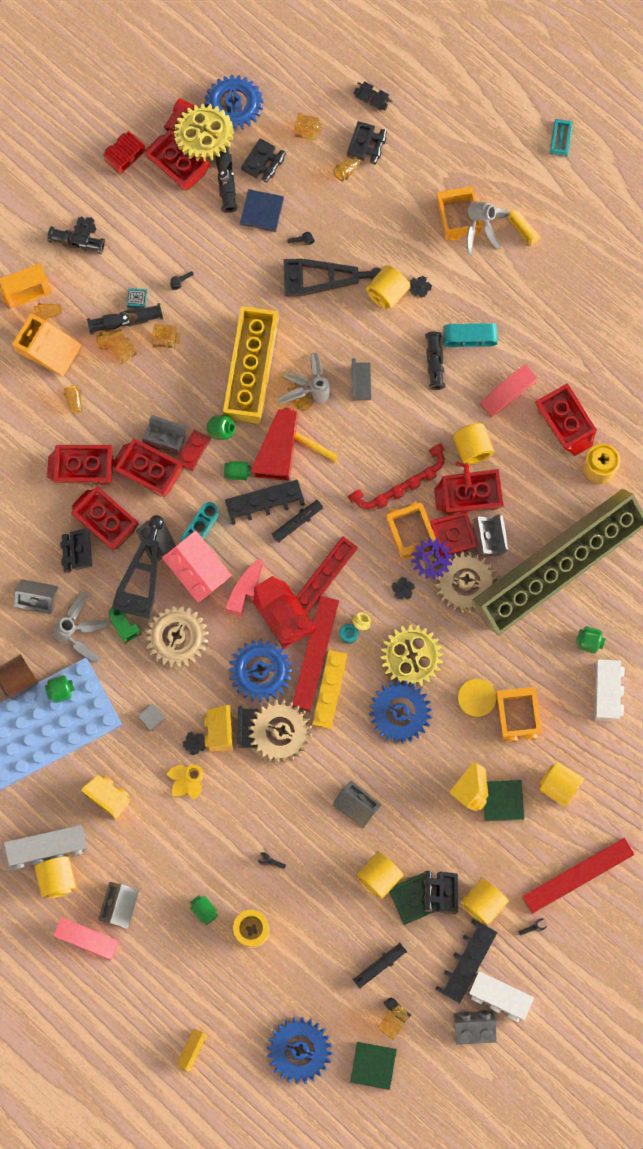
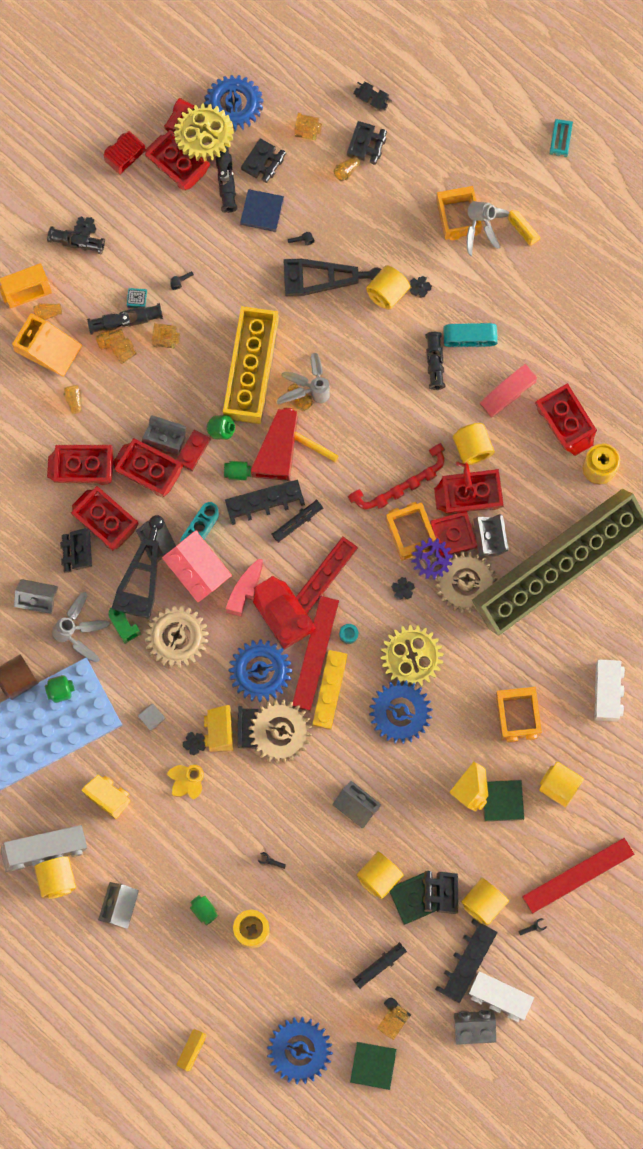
(86, 938): coral slope -> none
(361, 381): dark grey panel -> none
(361, 621): light yellow plate -> none
(477, 698): yellow tile -> none
(590, 639): green head -> none

